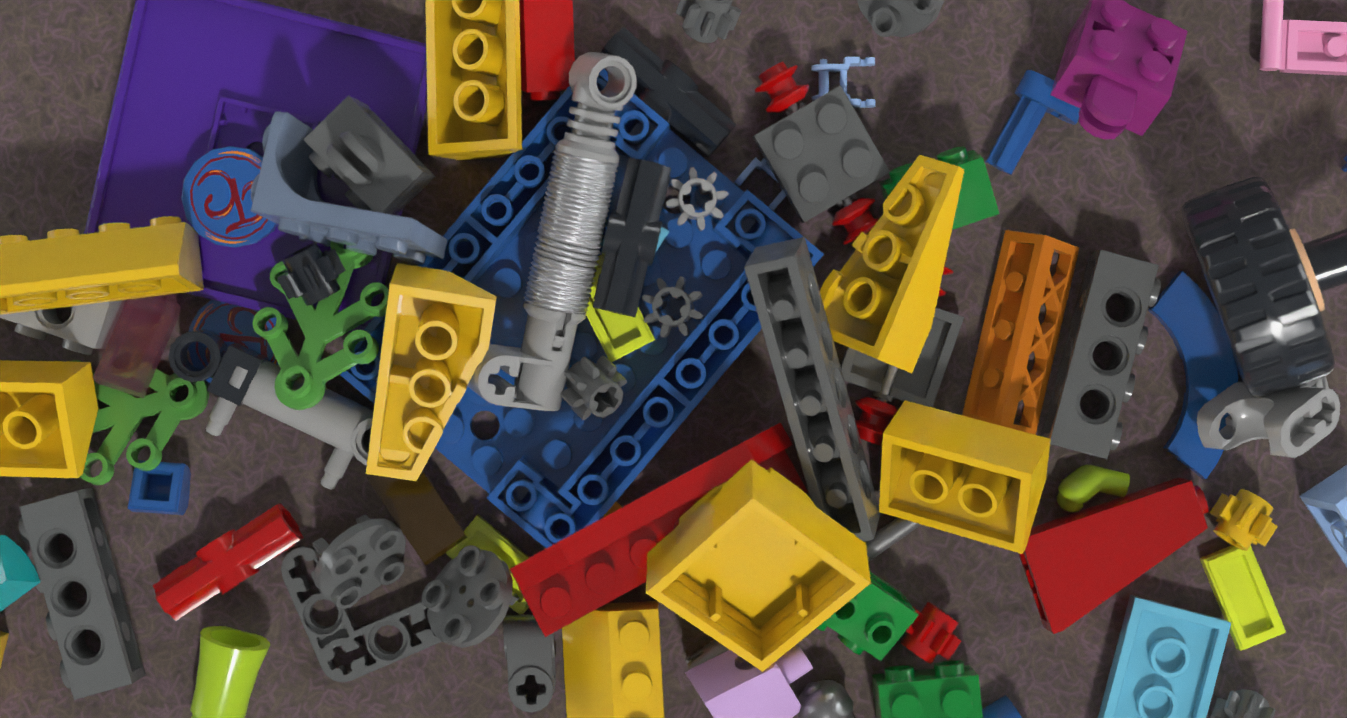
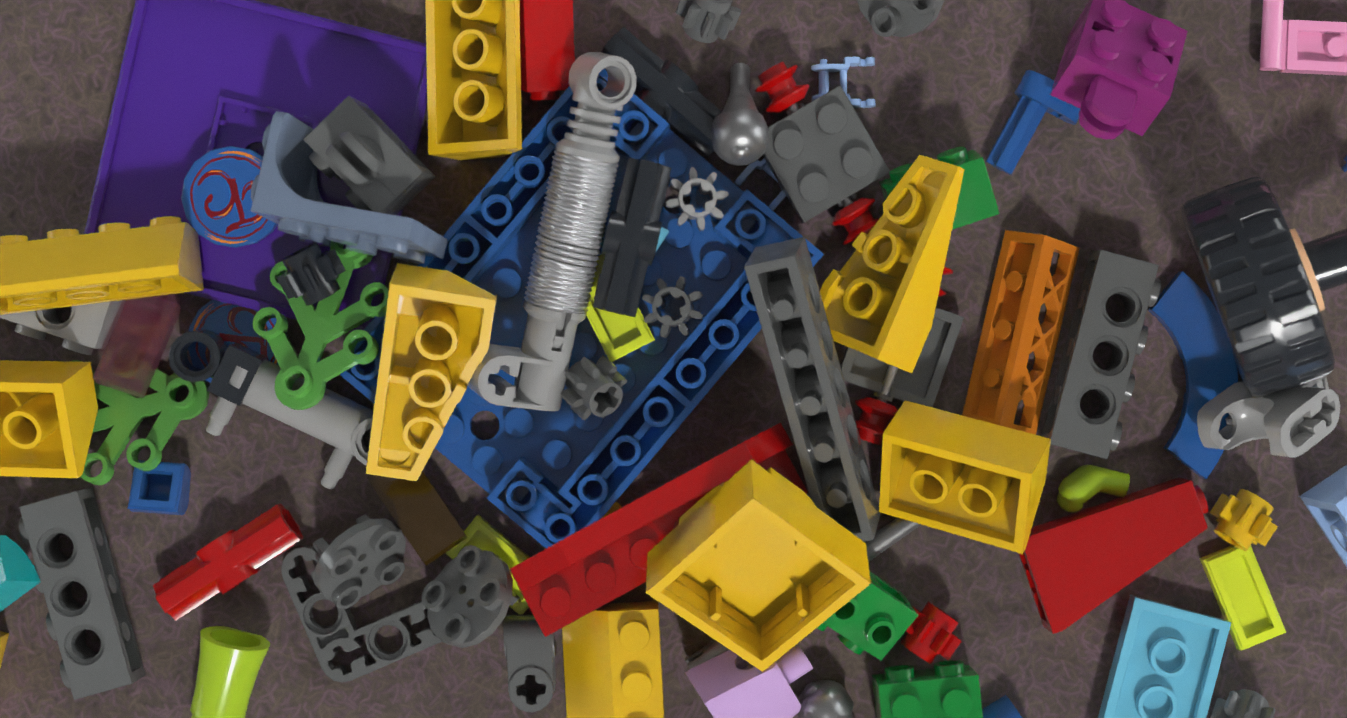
(740, 130): none -> flat silver piece

